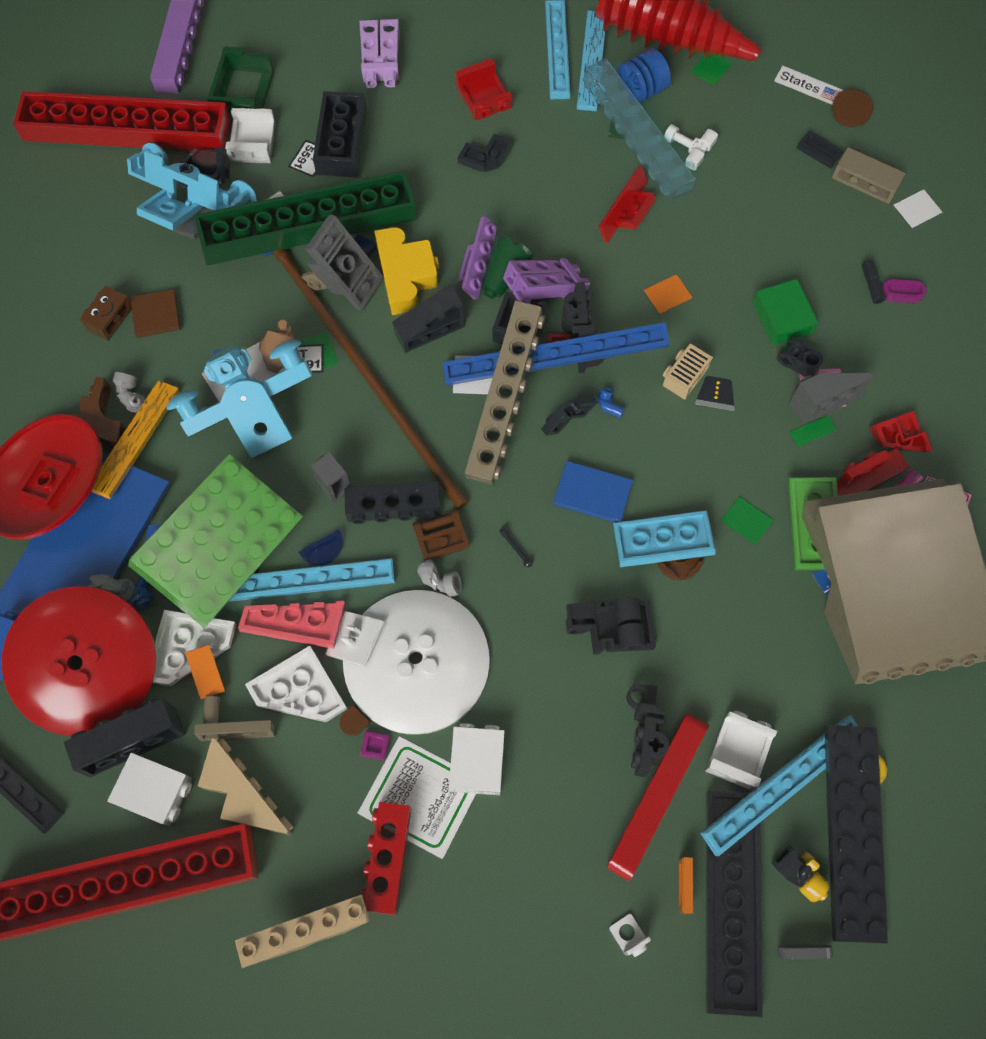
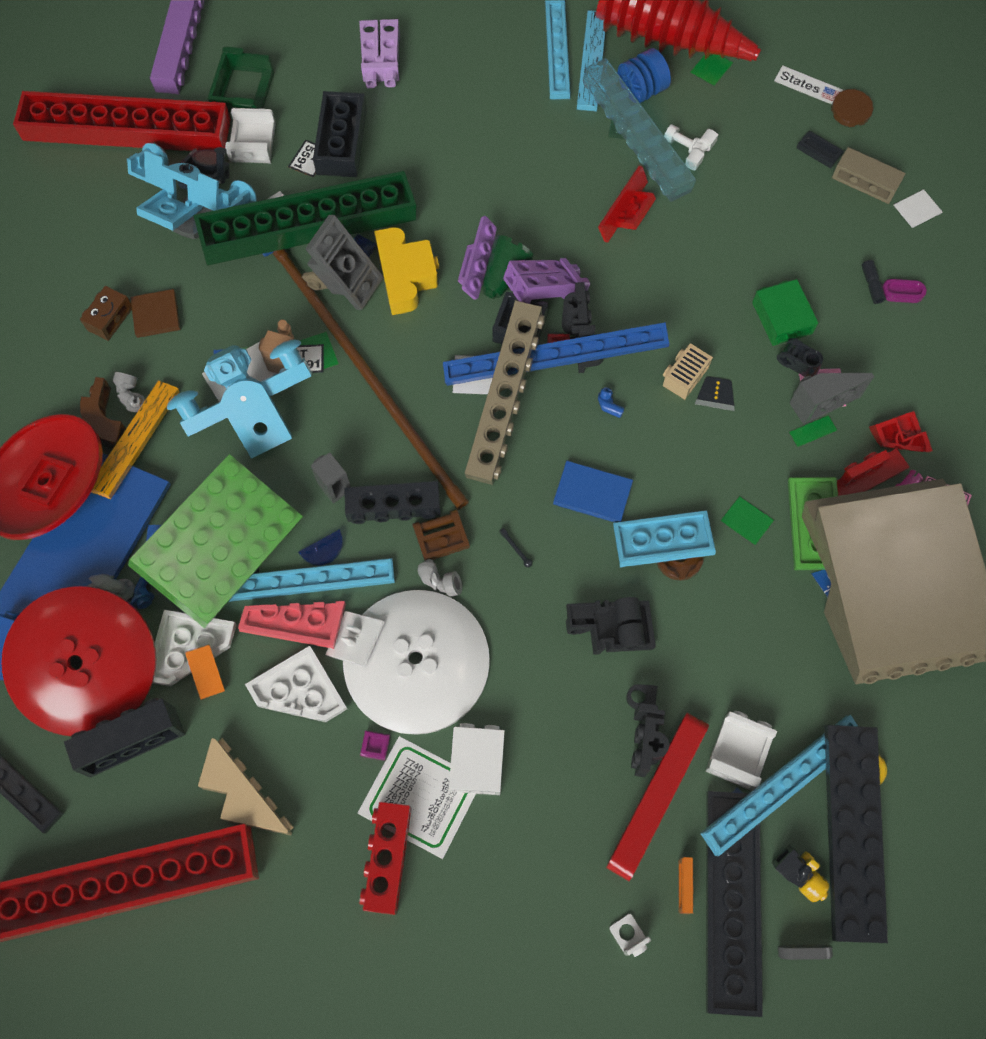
(150, 790): white panel -> none
(230, 730): dark tan piece -> none
(302, 931): tan slope -> none
(353, 722): reddish brown tile -> none
(430, 320): black wedge -> none
(482, 90): red panel -> none
(488, 158): black plate -> none
(575, 408): black plate -> none
(668, 294): orange sticker -> none

